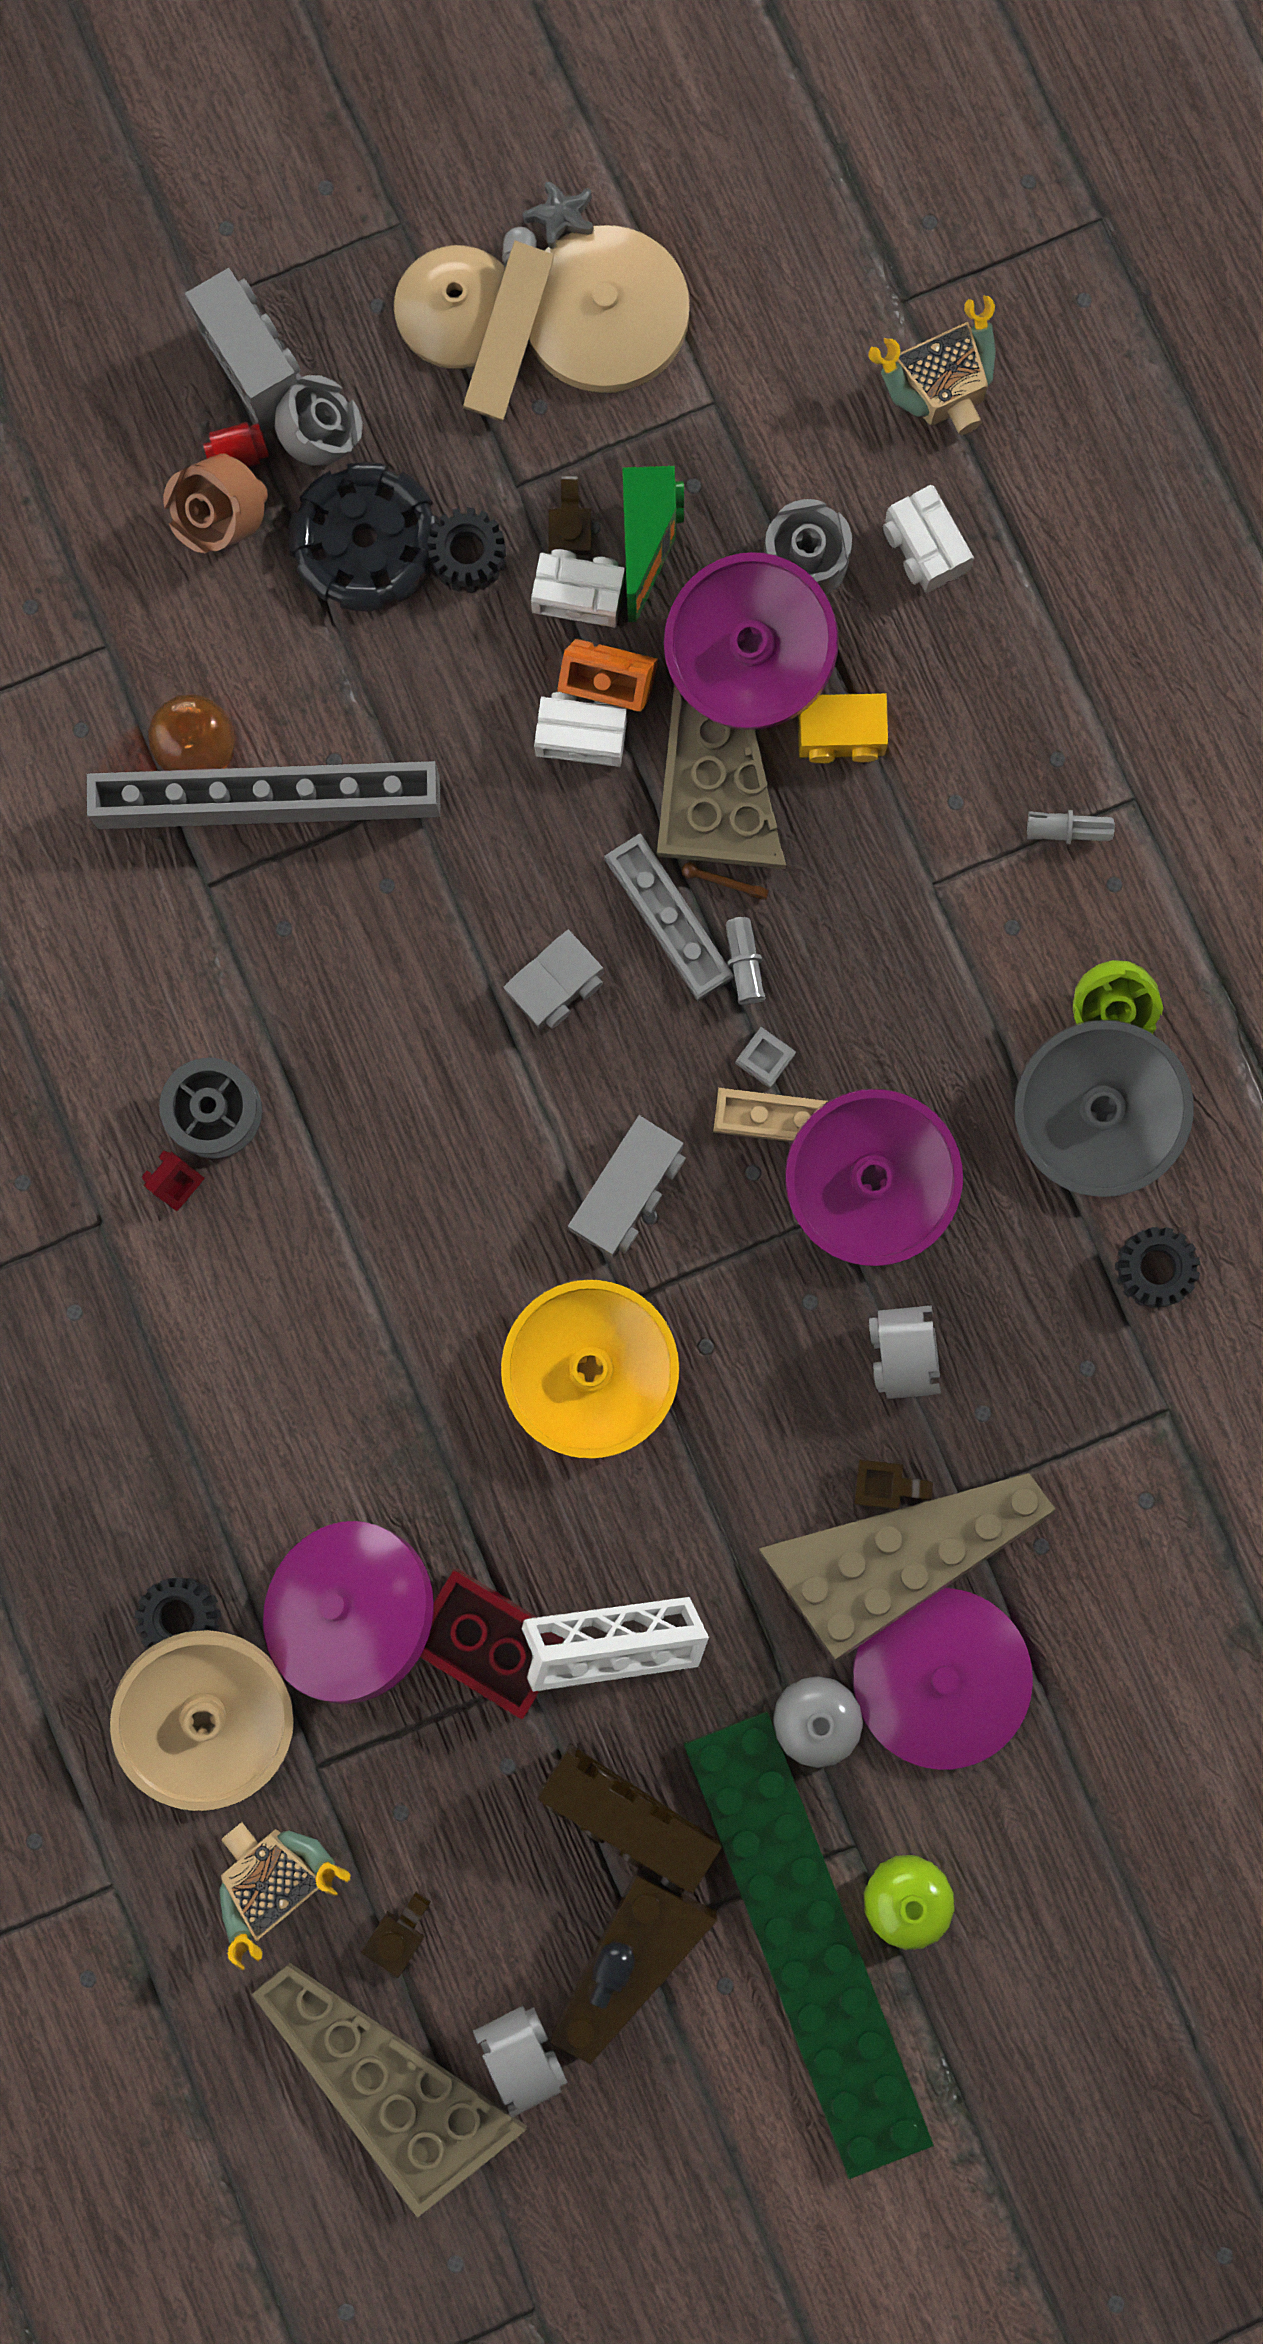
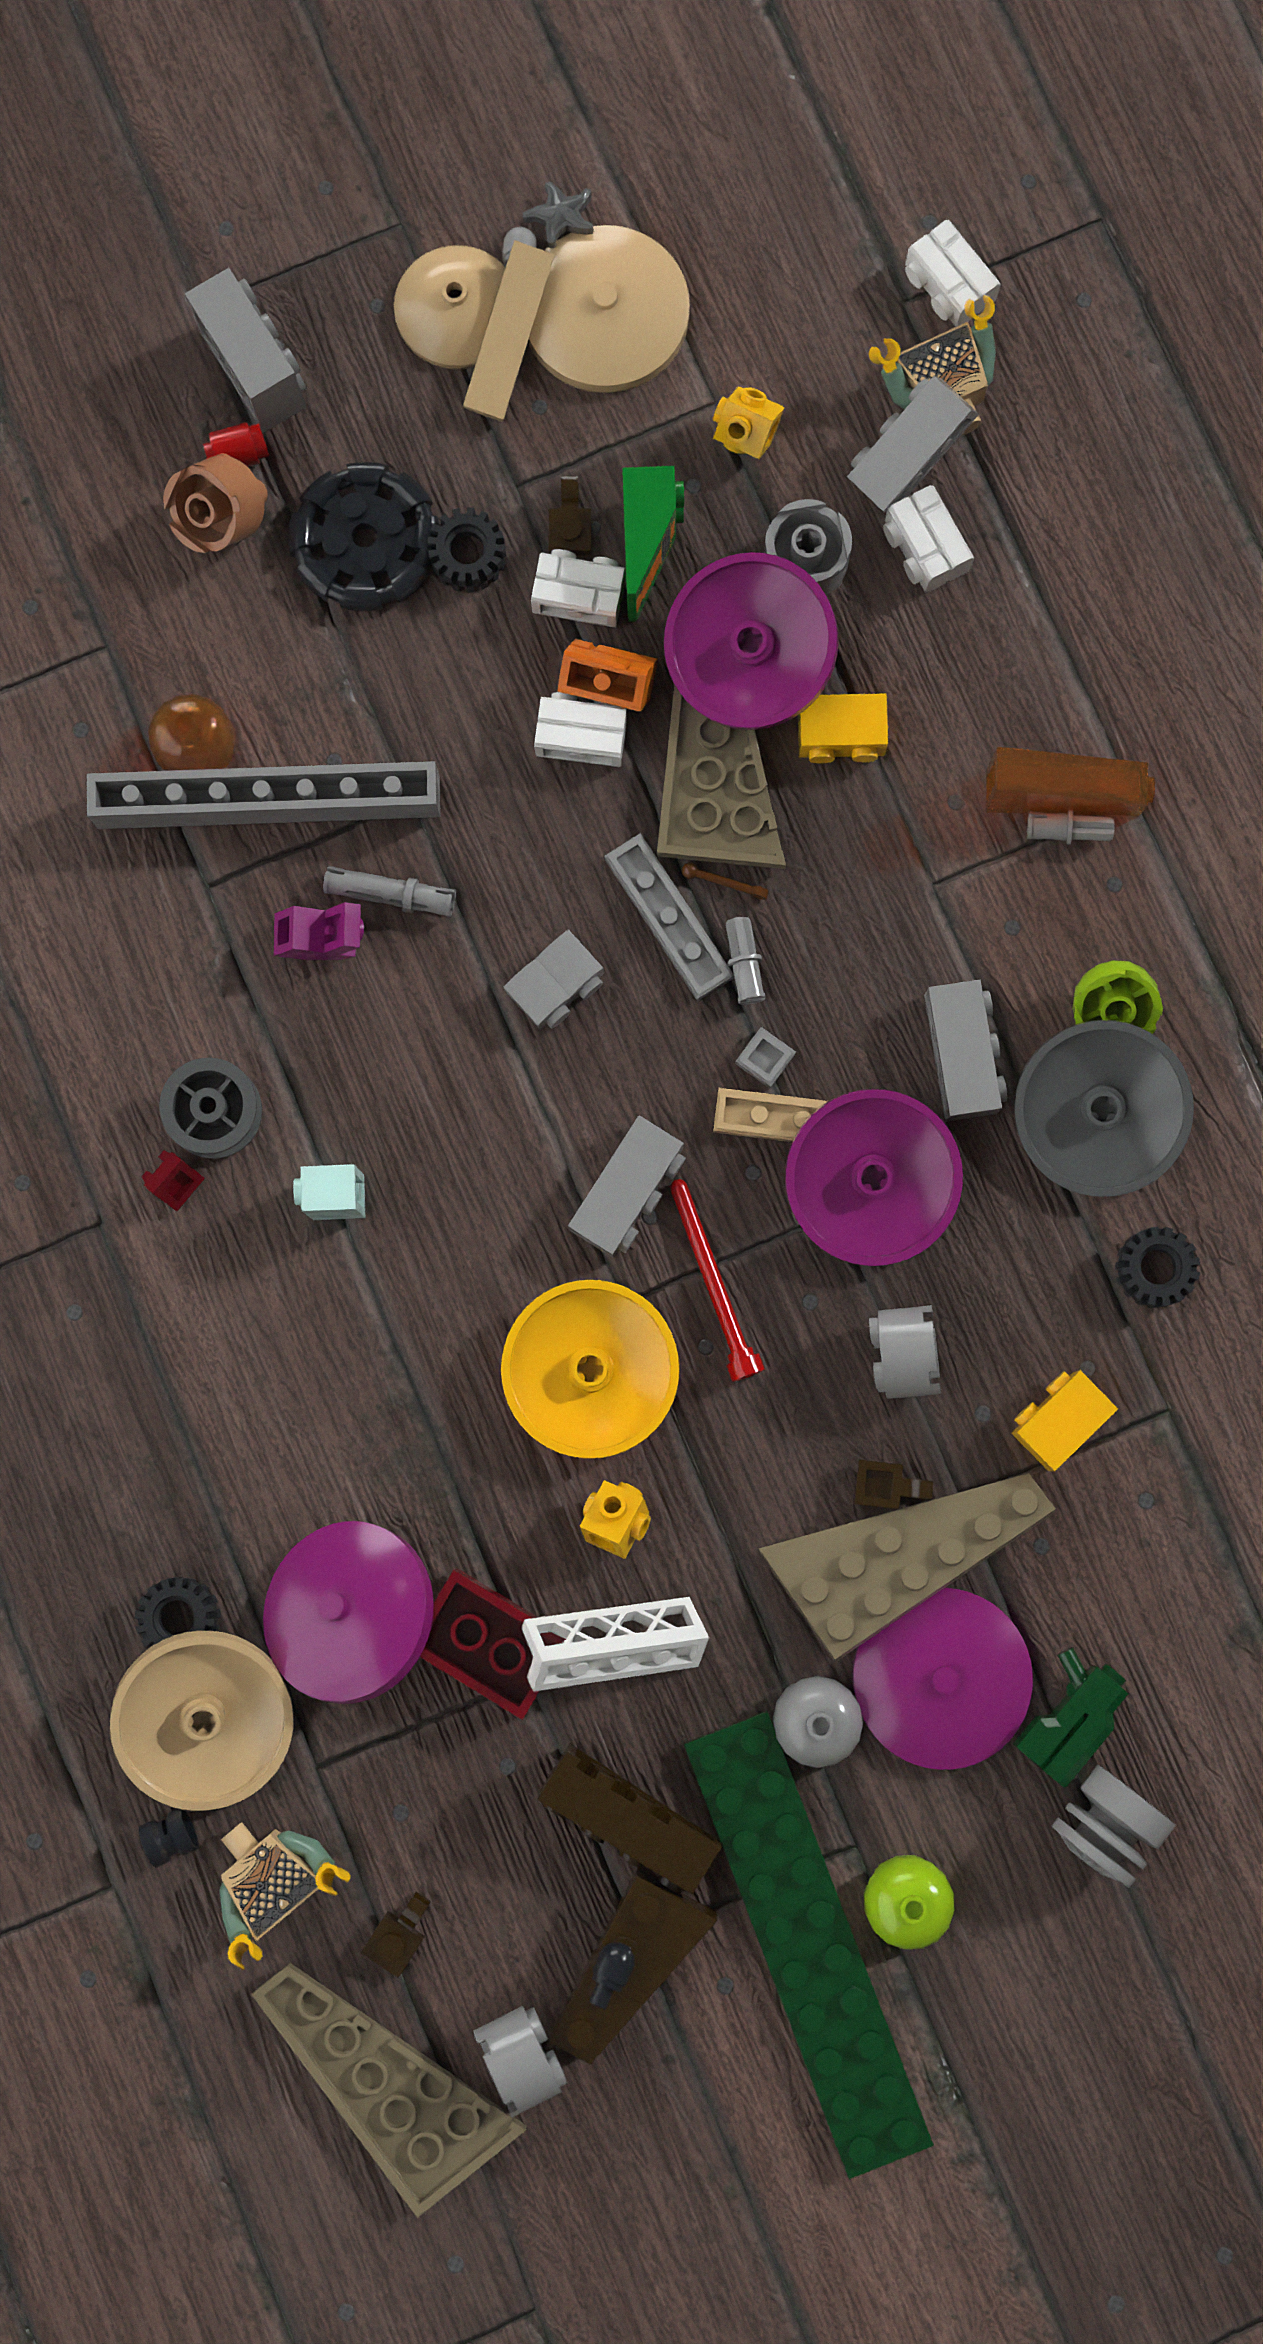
(168, 1837): none -> black wheel
(317, 421): light grey cylinder -> none
(318, 933): none -> magenta brick
(330, 1192): none -> light aqua brick
(380, 889): none -> light grey pin
(615, 1518): none -> yellow brick
(742, 1359): none -> red piece
(747, 421): none -> yellow brick
(911, 443): none -> light grey brick
(950, 273): none -> white brick
(965, 1050): none -> light grey brick
(1063, 782): none -> clear orange slope
(1063, 1419): none -> yellow brick
(1079, 1723): none -> dark green piece
(1112, 1826): none -> light grey wheel

